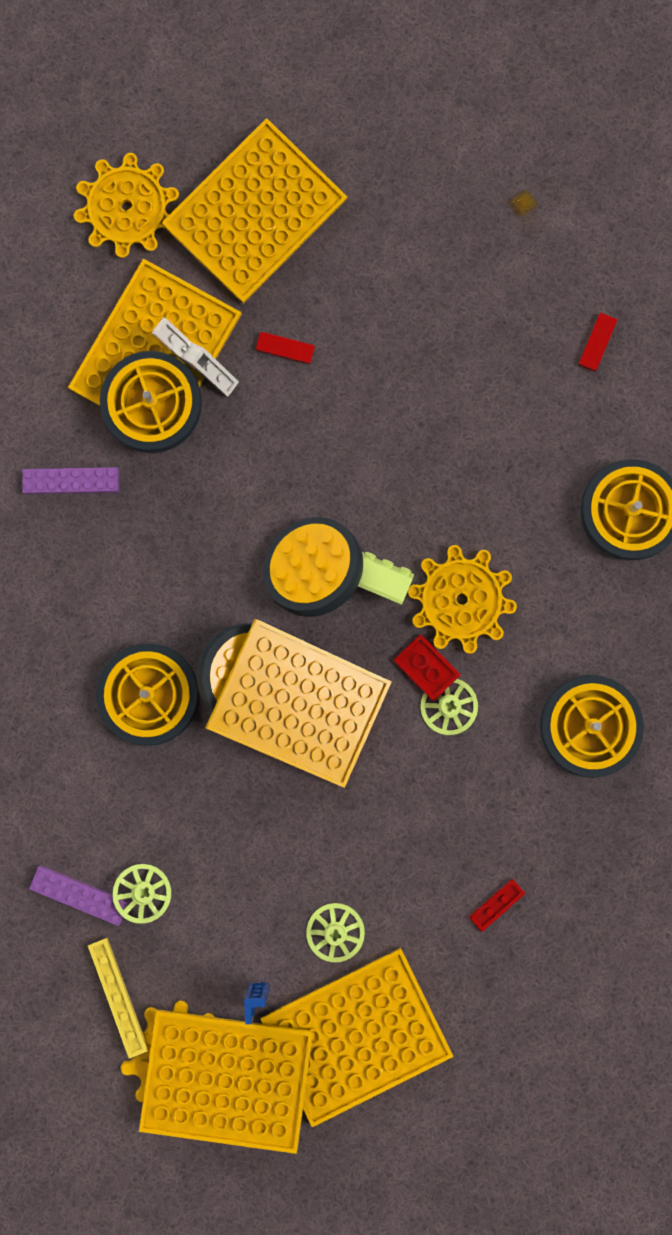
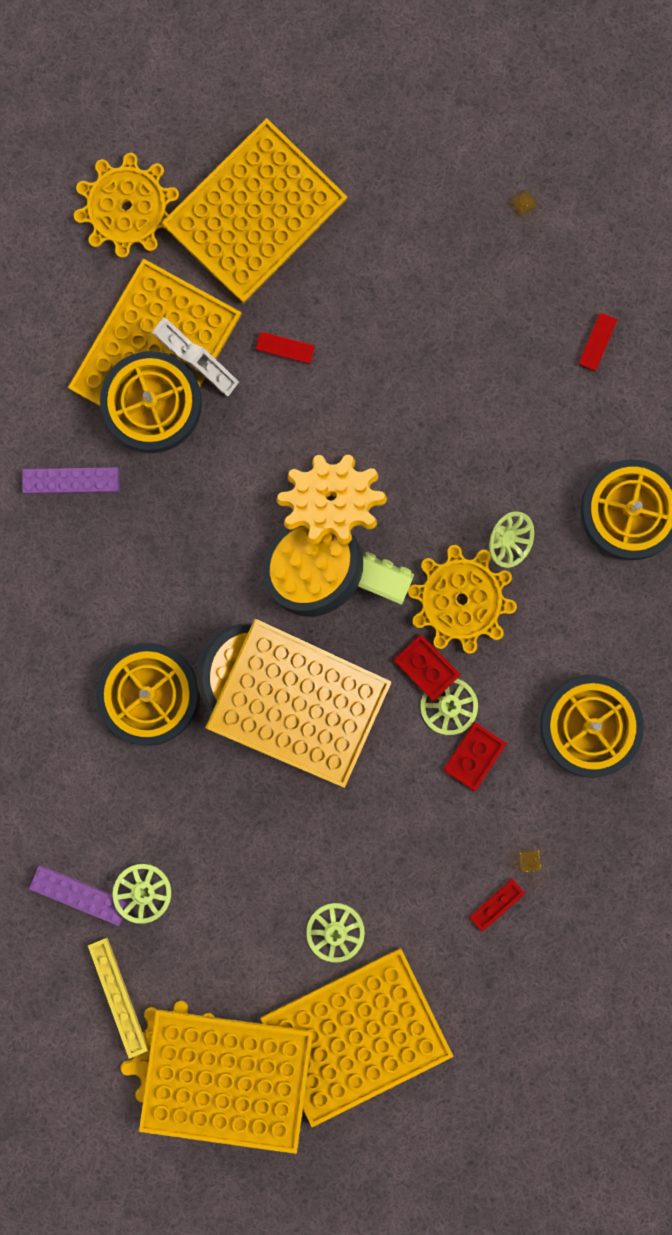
(255, 997): blue fence -> none
(335, 516): none -> yellow plate
(474, 756): none -> red tile
(507, 536): none -> yellowish green wheel
(530, 861): none -> clear yellow plate

